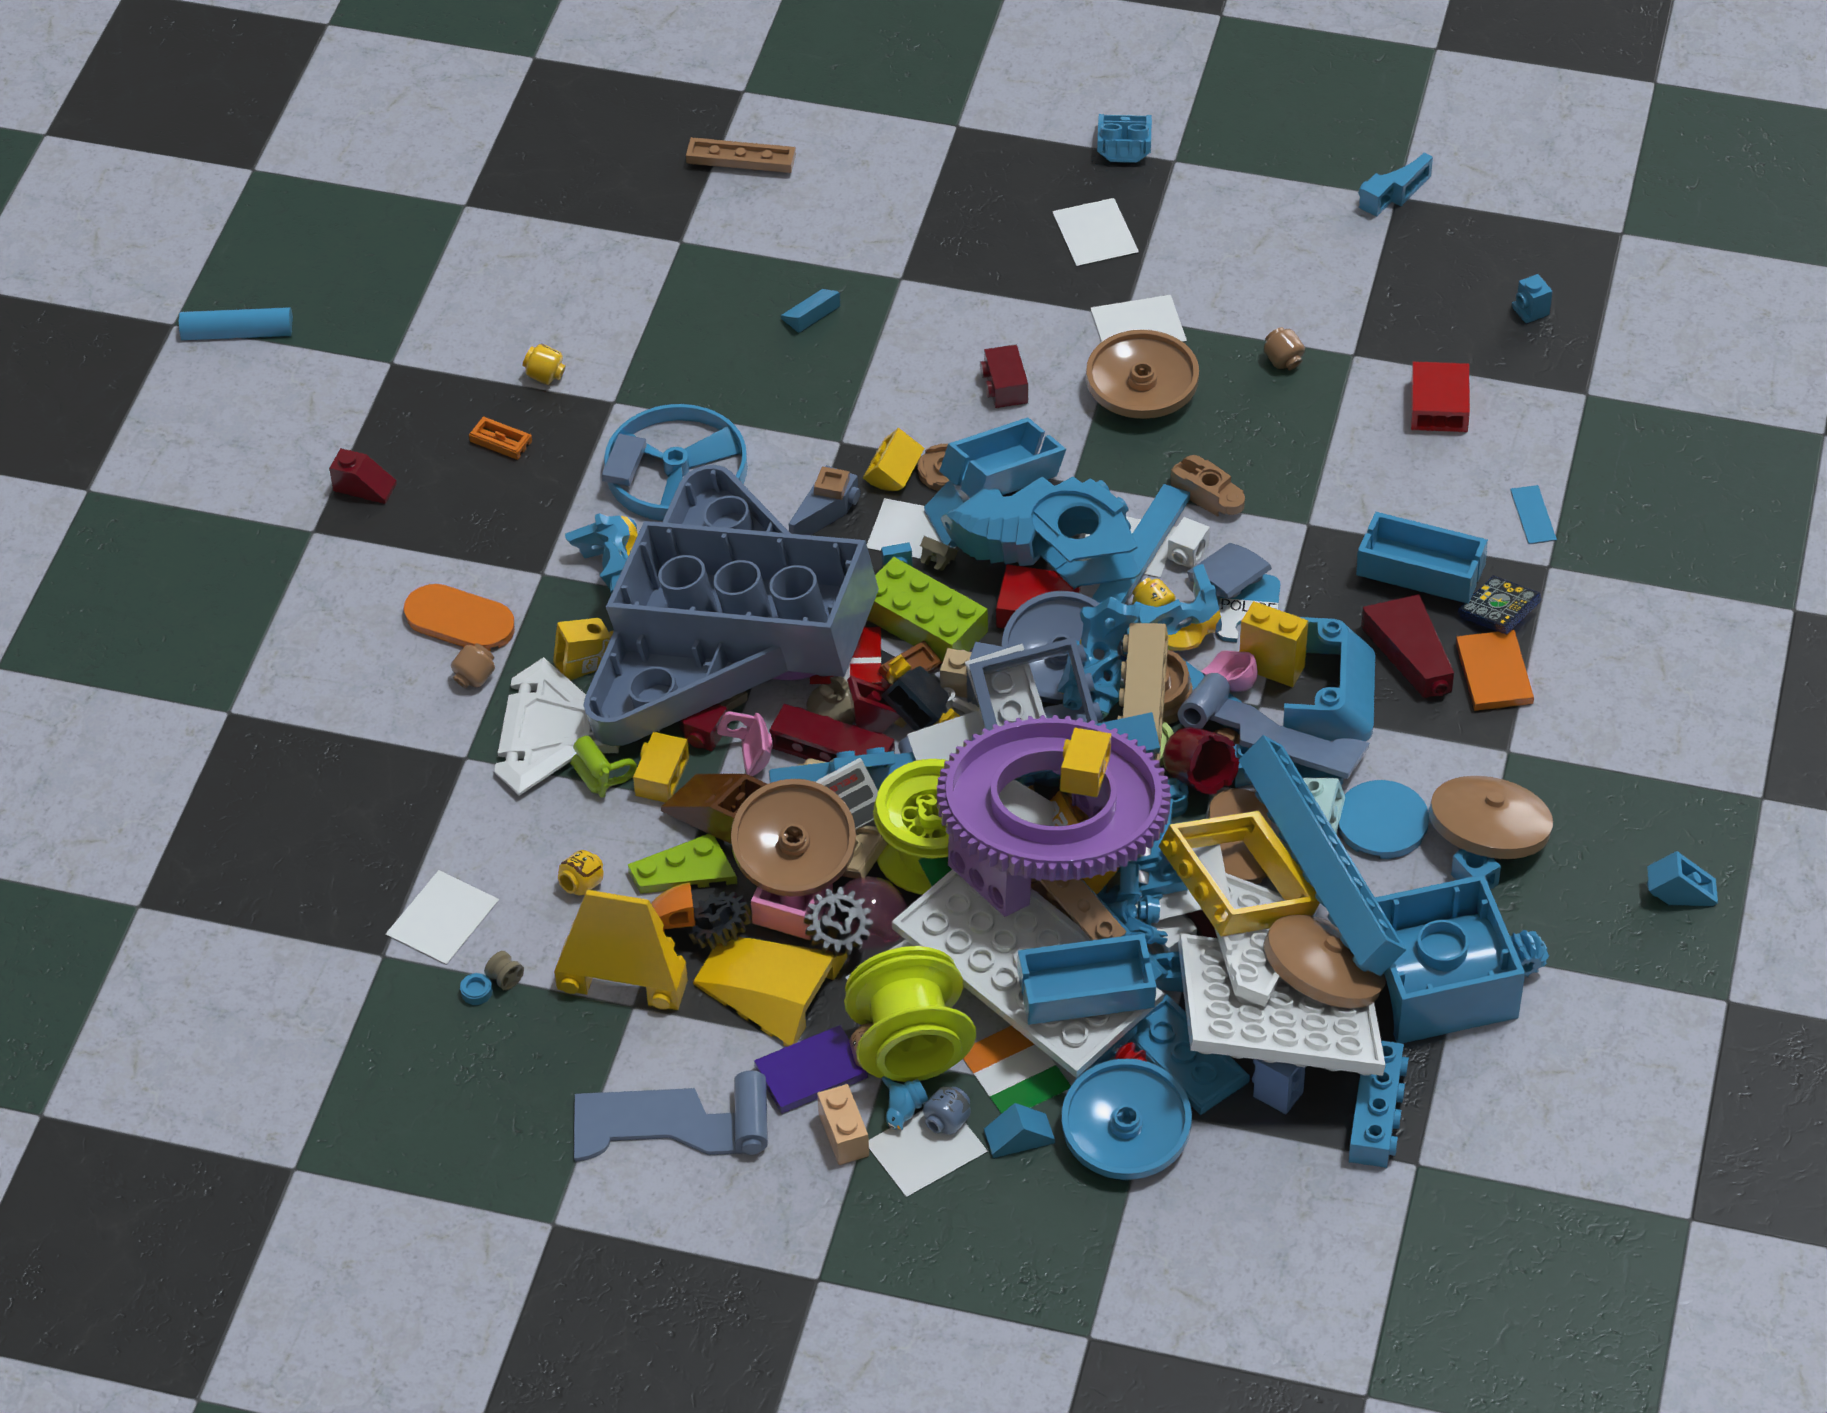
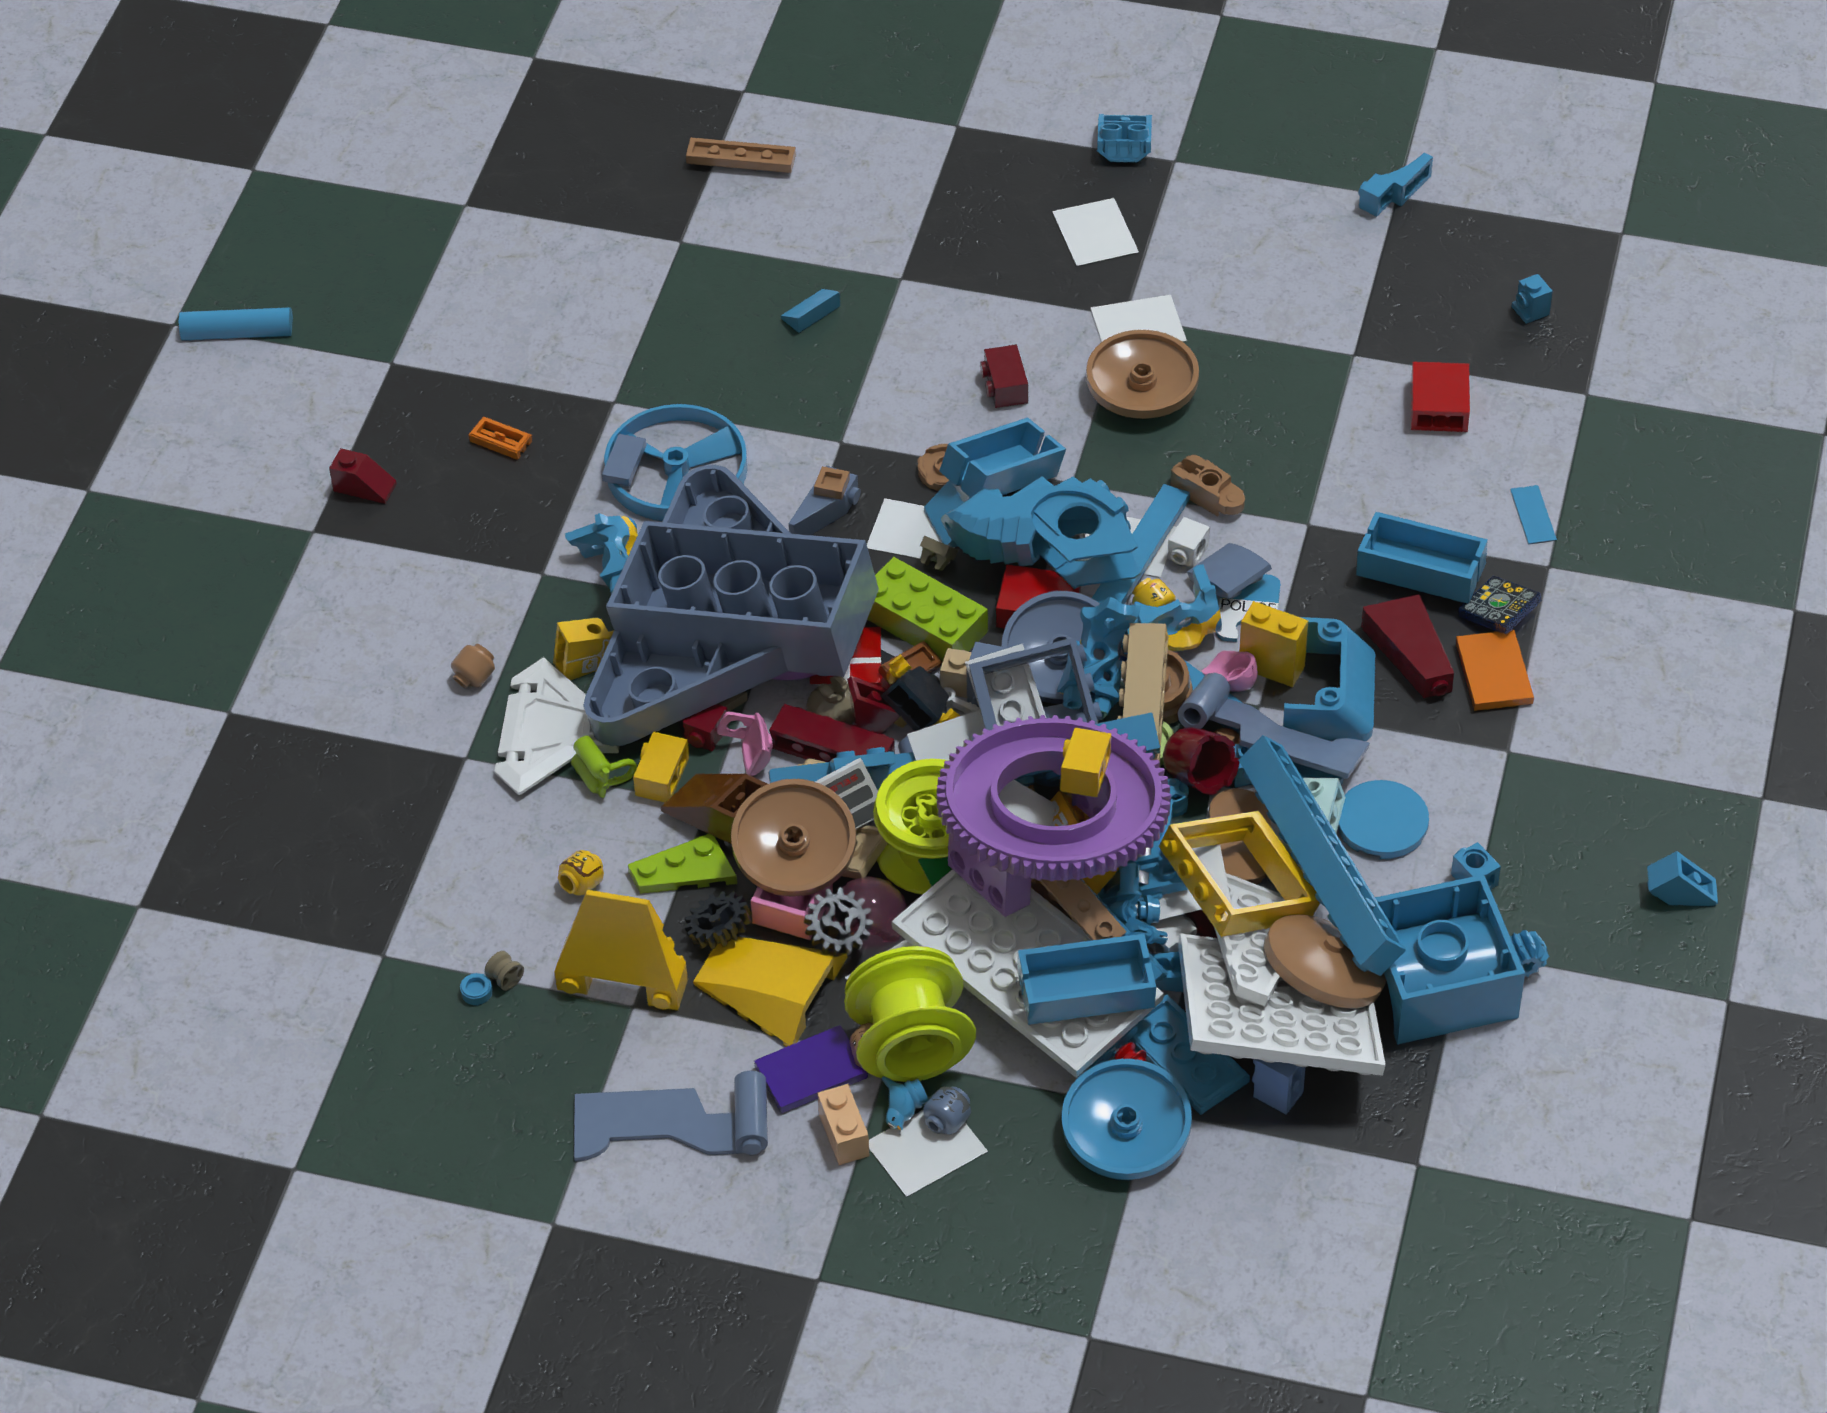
(442, 917): white sticker -> none
(459, 616): orange tile -> none
(544, 364): yellow head -> none
(675, 907): orange brick -> none
(893, 461): yellow brick -> none
(900, 551): dark azure plate -> none
(1015, 1070): sticker -> none
(1018, 1130): dark azure slope -> none
(1284, 348): medium nougat head -> none
(1376, 1111): dark azure brick -> none
(1490, 817): medium nougat dish -> none

